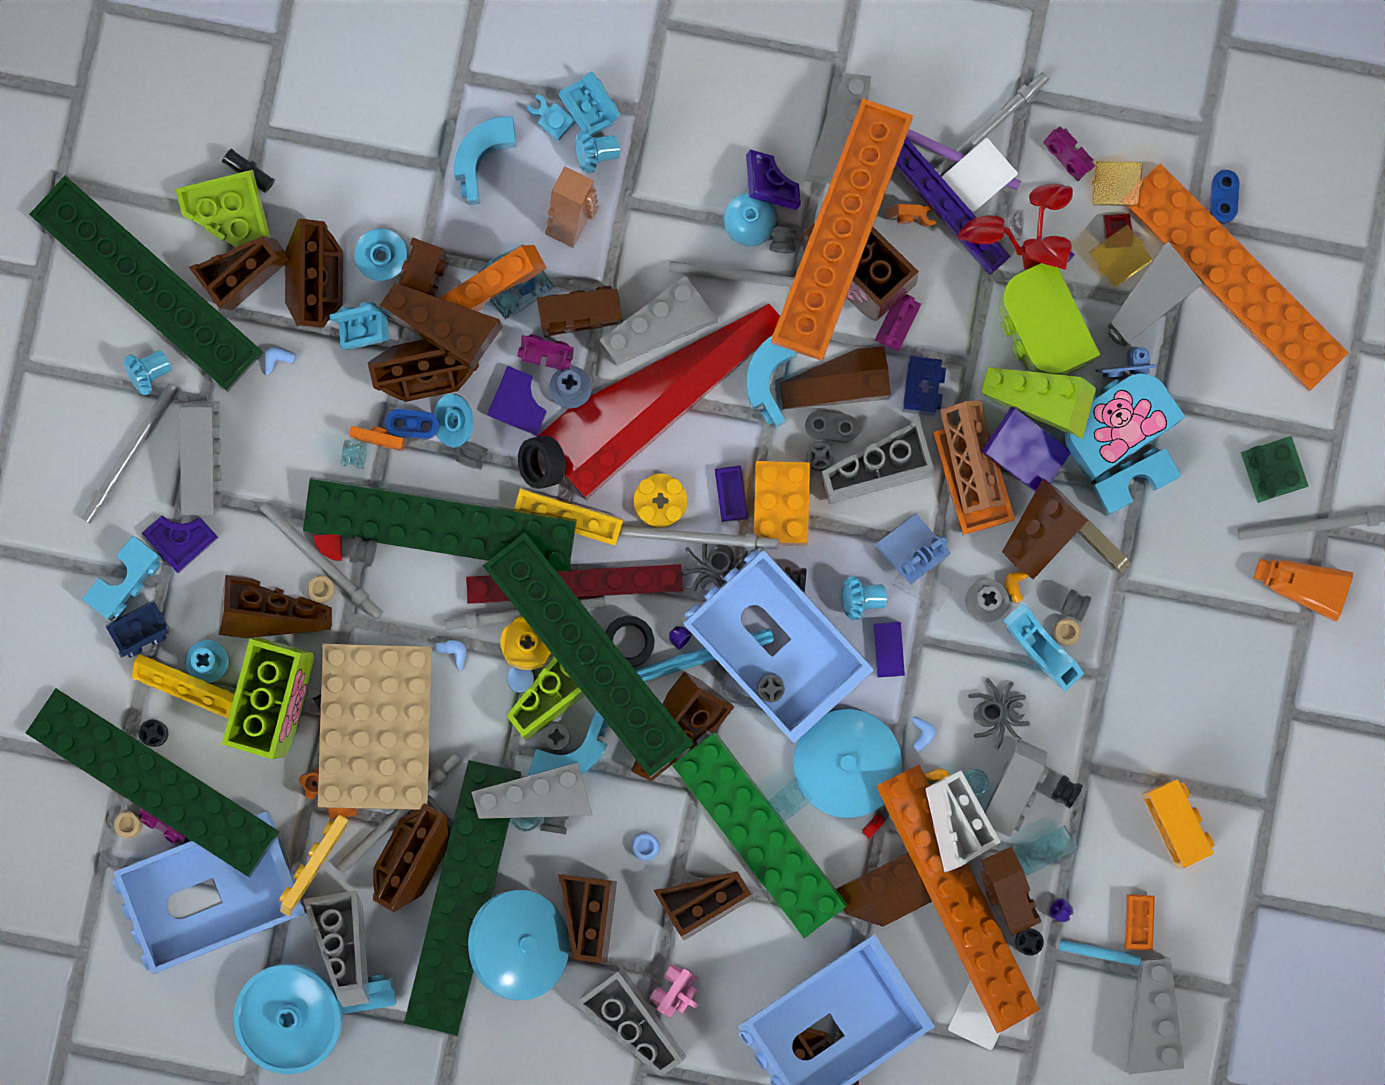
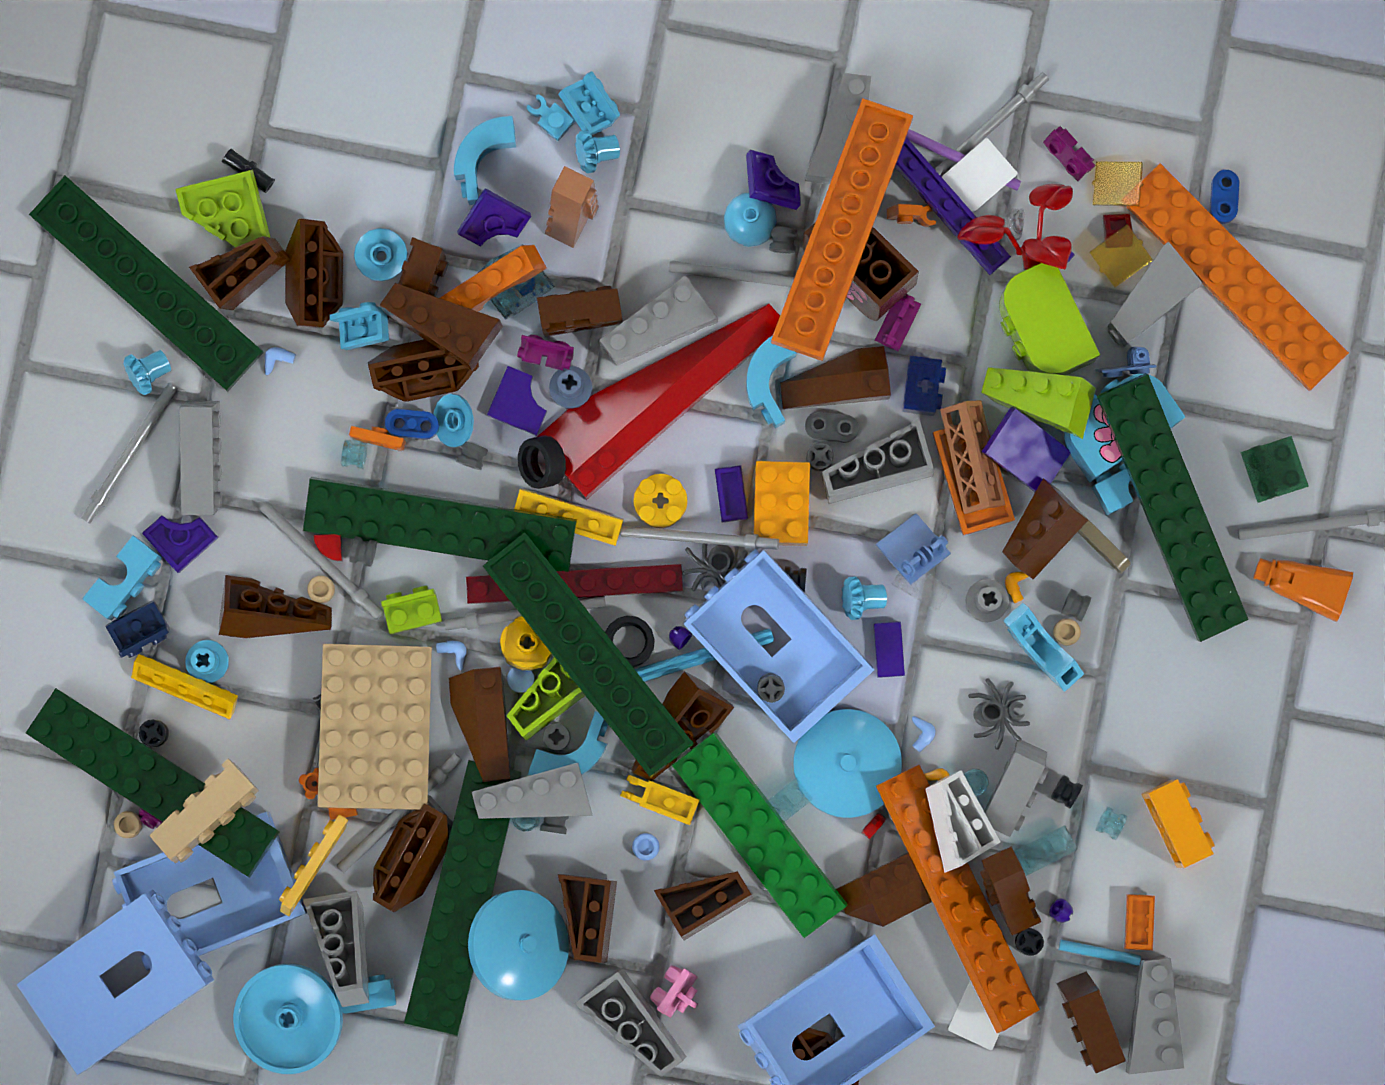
(80, 1007): none -> light blue panel
(204, 812): none -> tan wedge
(268, 698): lime brick -> none
(411, 610): none -> lime bracket
(481, 714): none -> reddish brown wedge
(493, 217): none -> dark purple tile
(663, 800): none -> yellow hinge
(1091, 1022): none -> reddish brown wedge
(1111, 823): none -> clear light blue wheel
(1172, 507): none -> dark green plate

